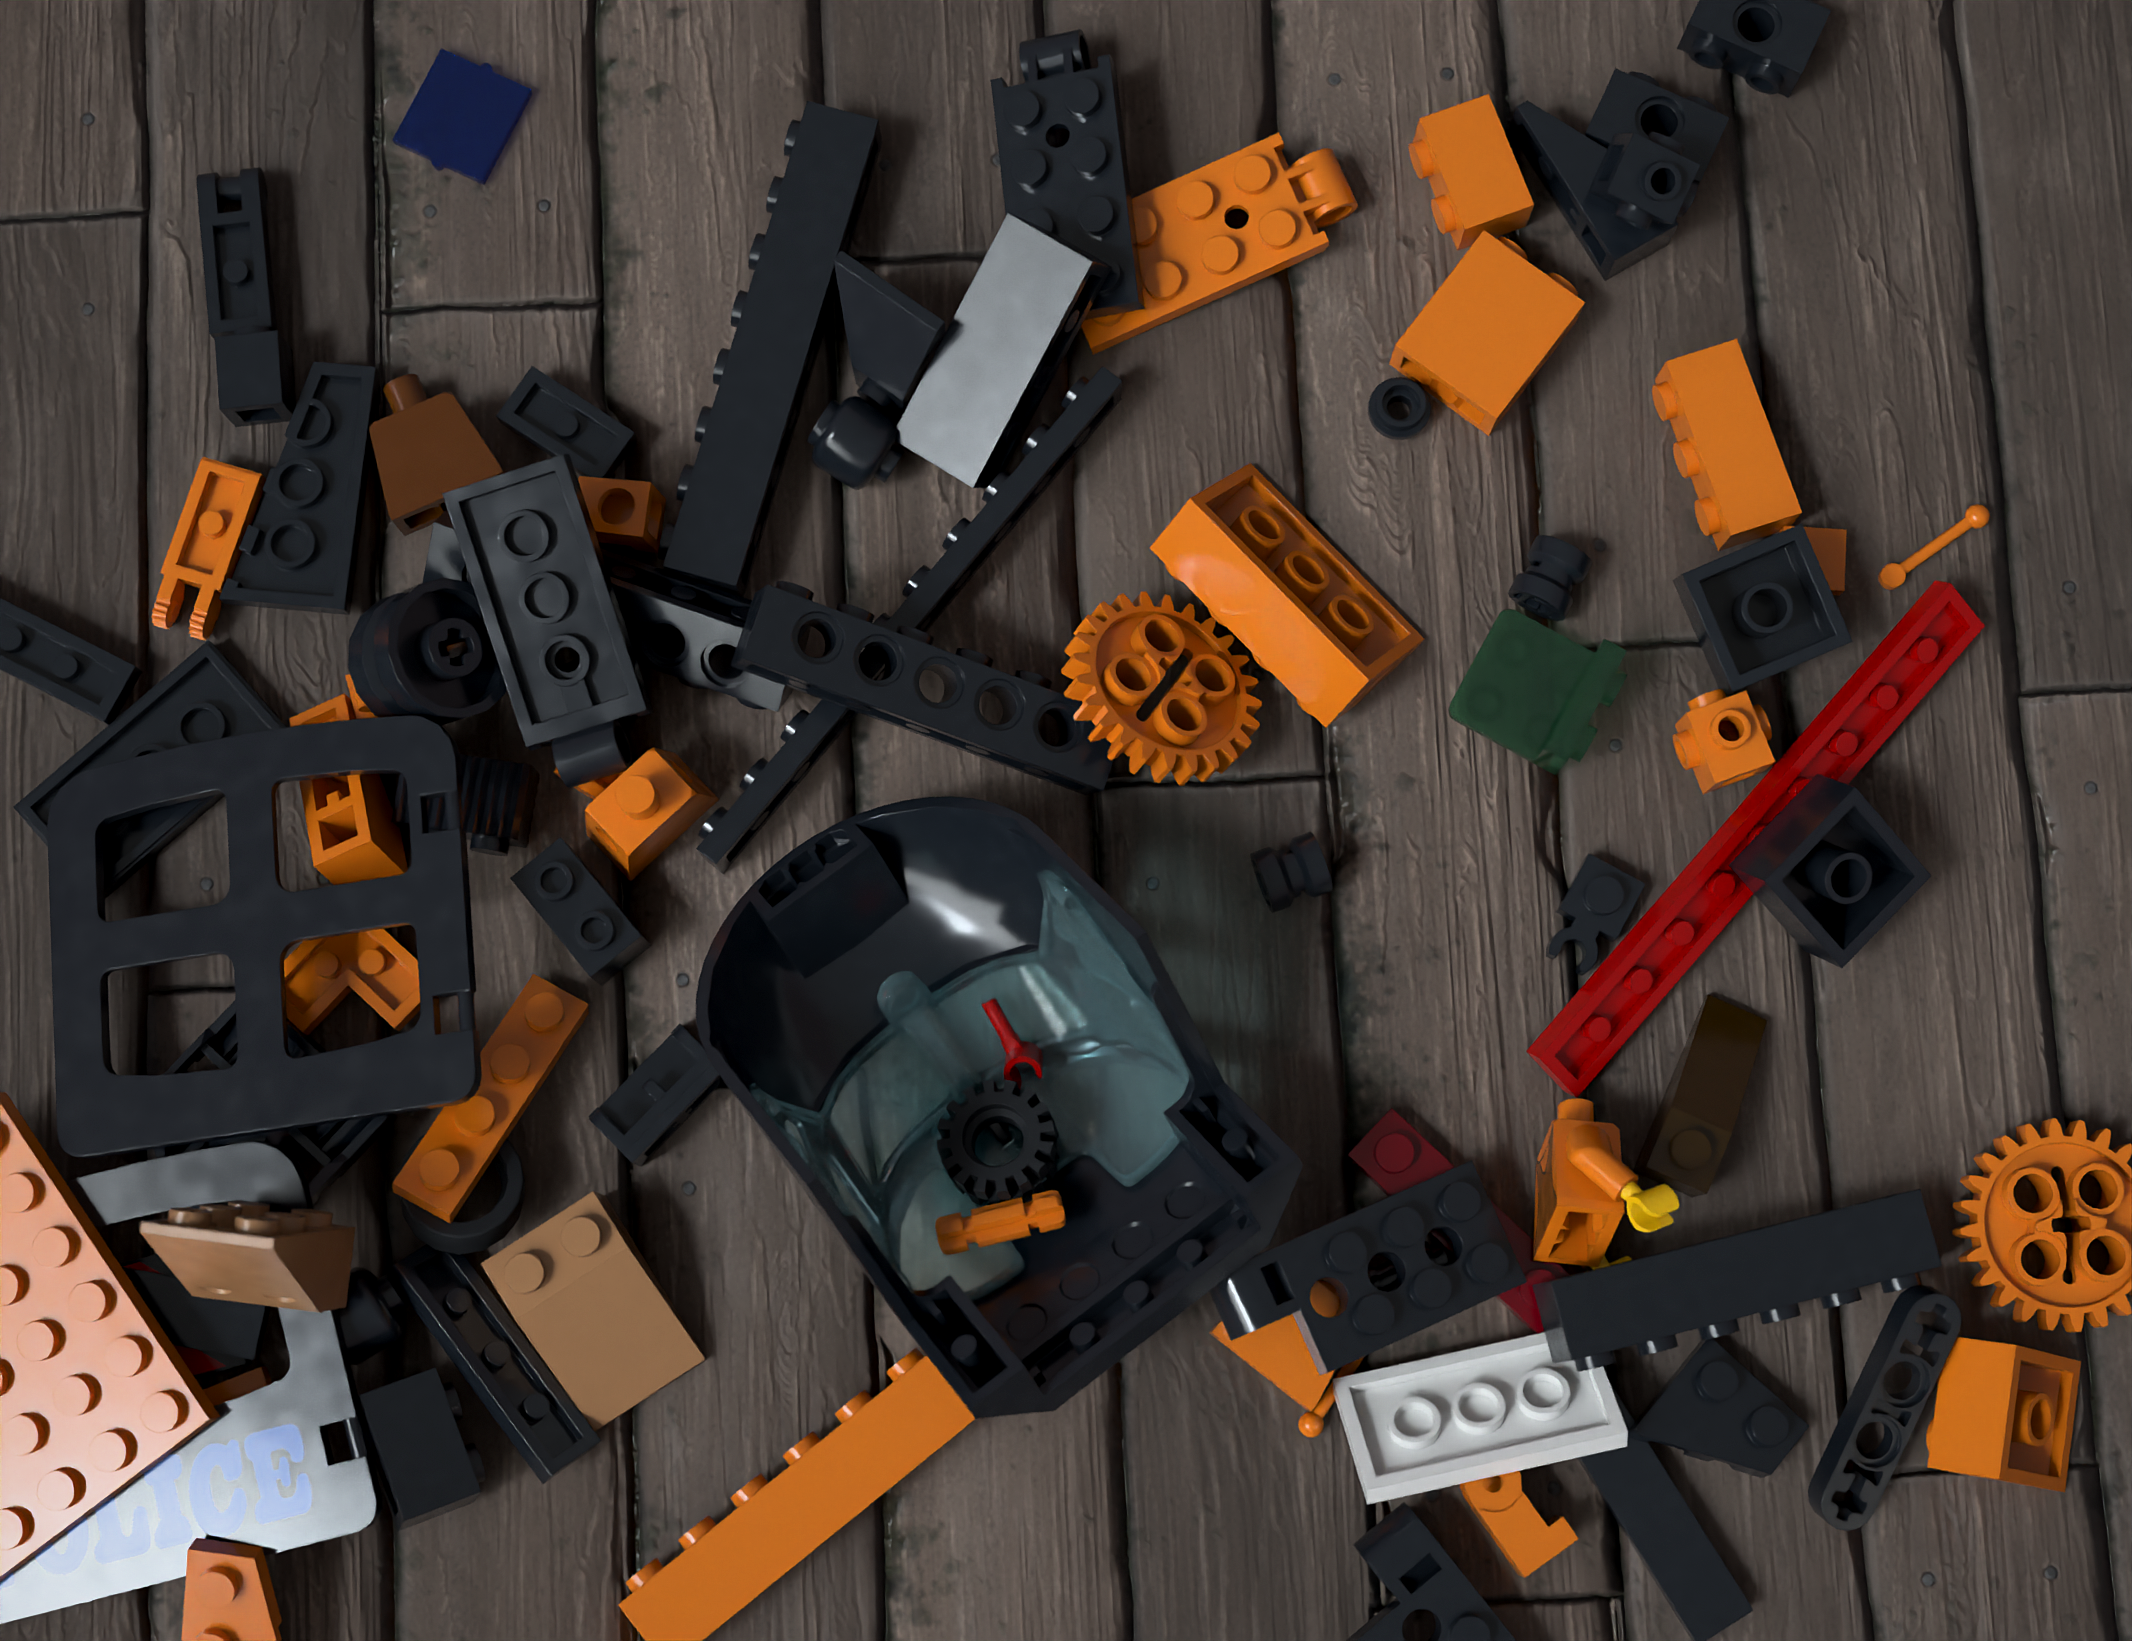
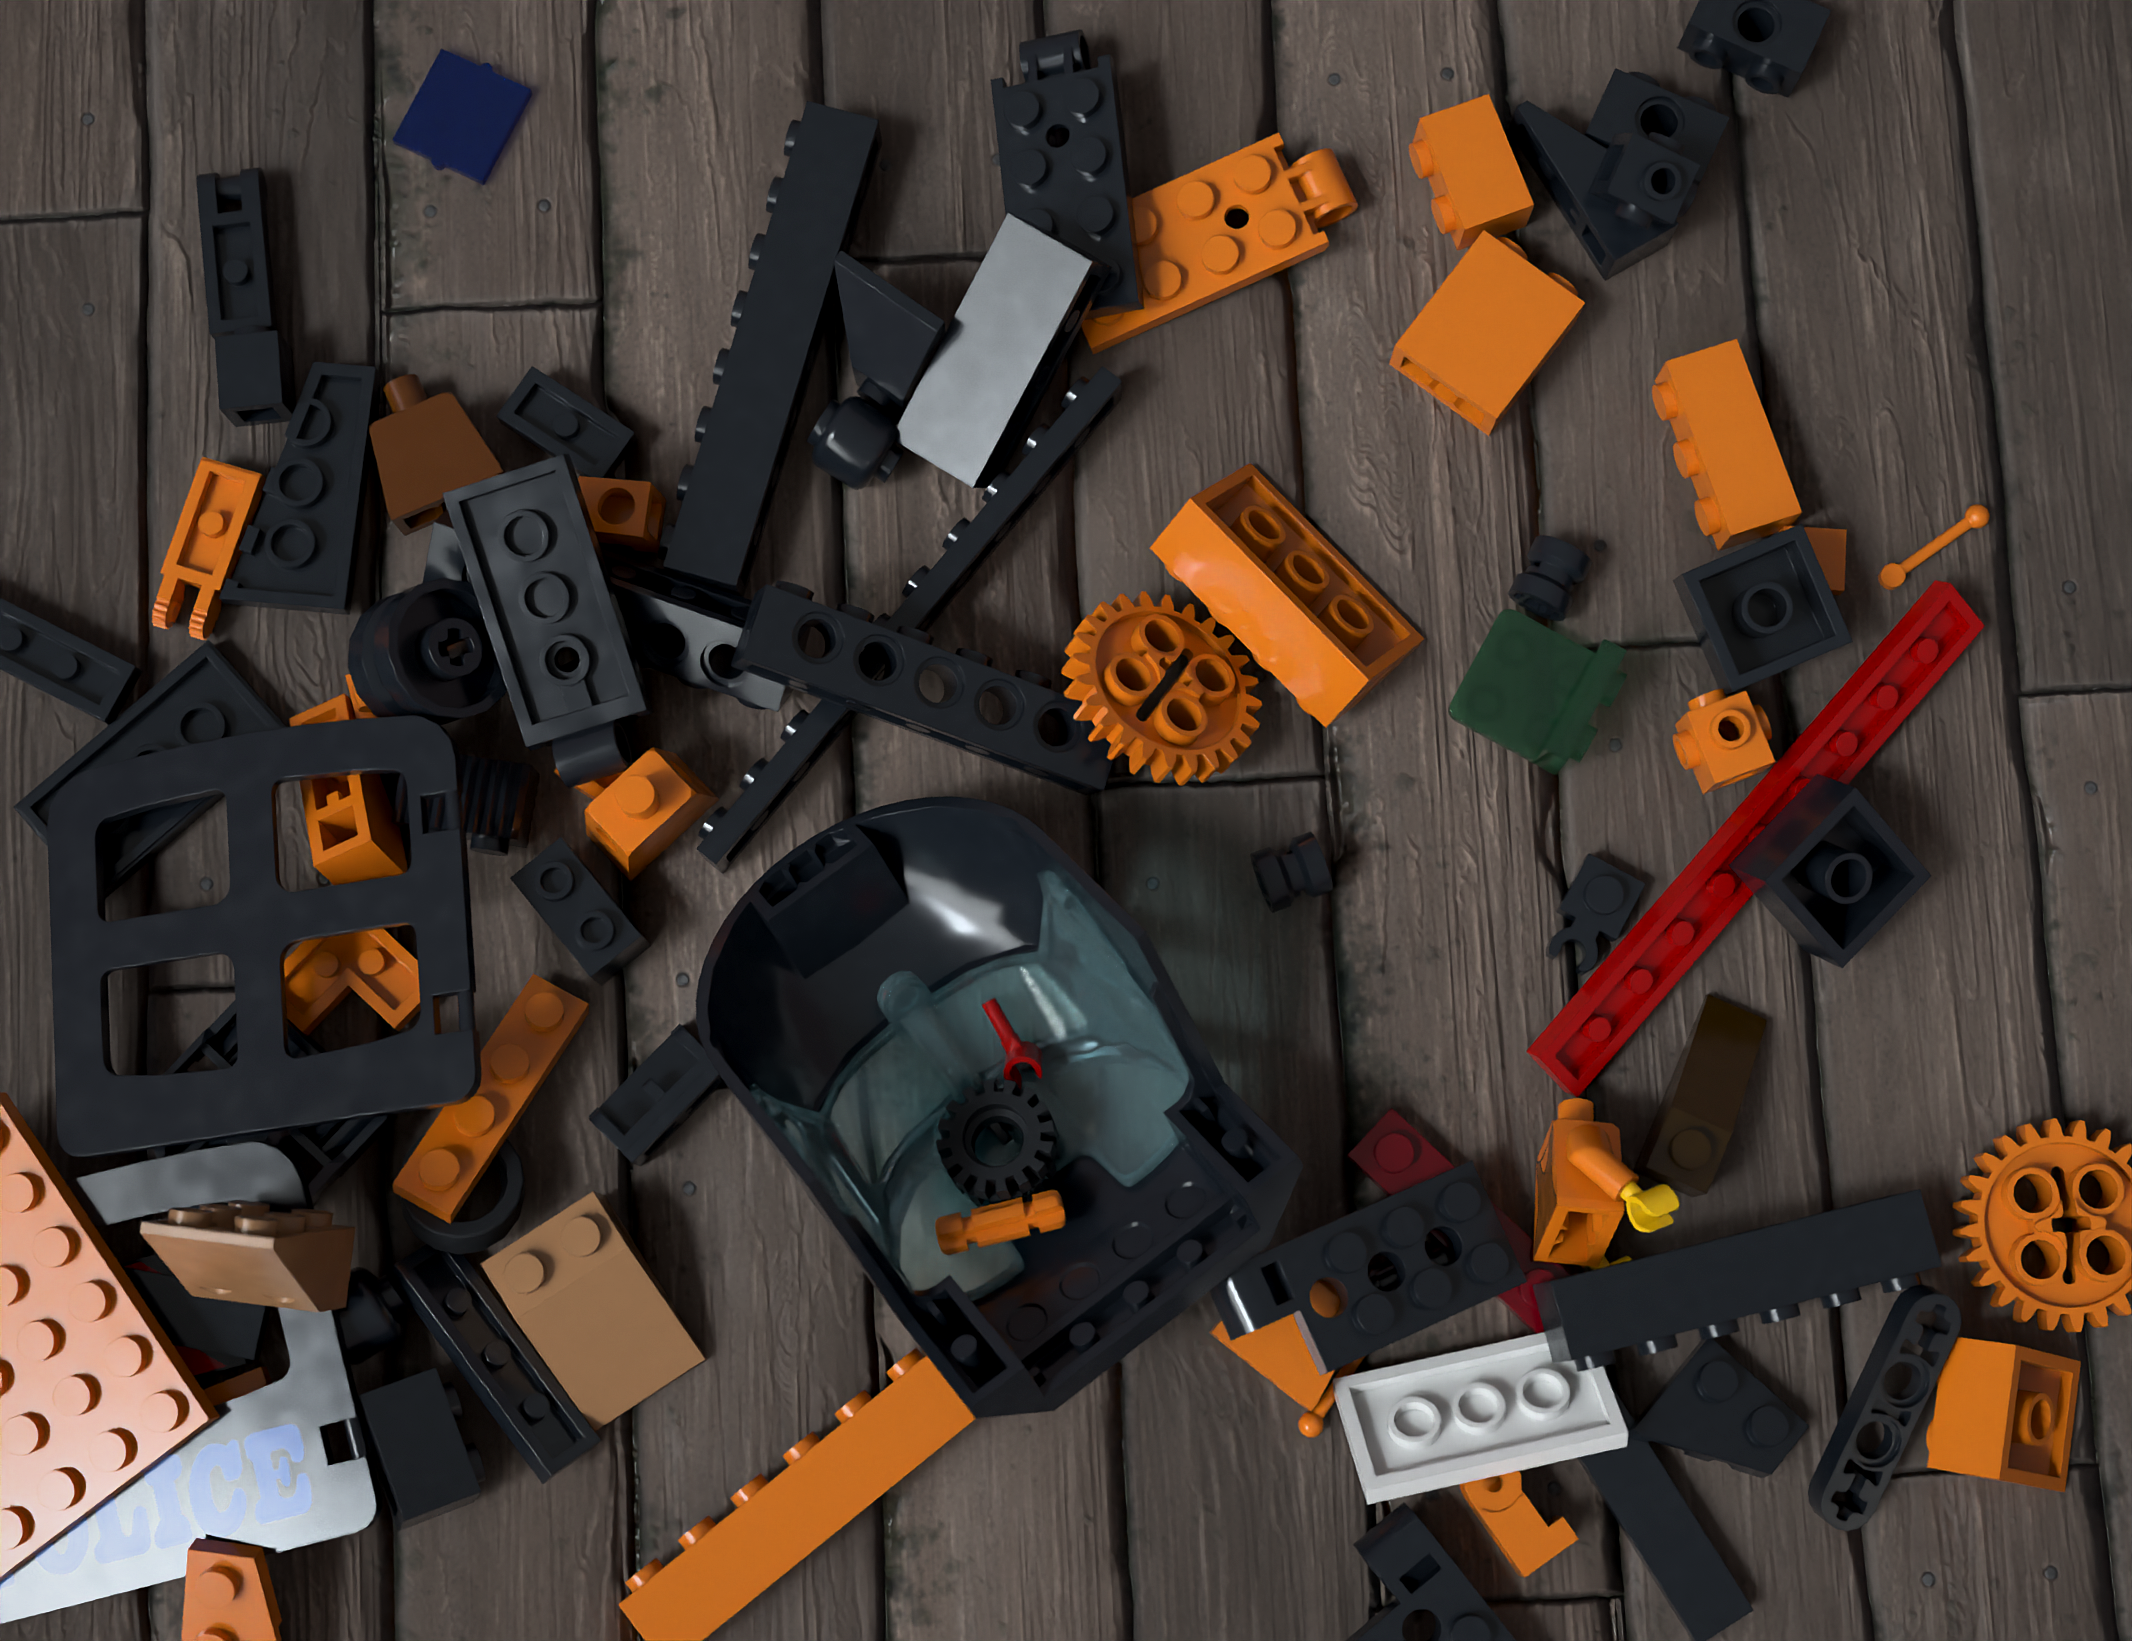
(1404, 391): black plate -> none

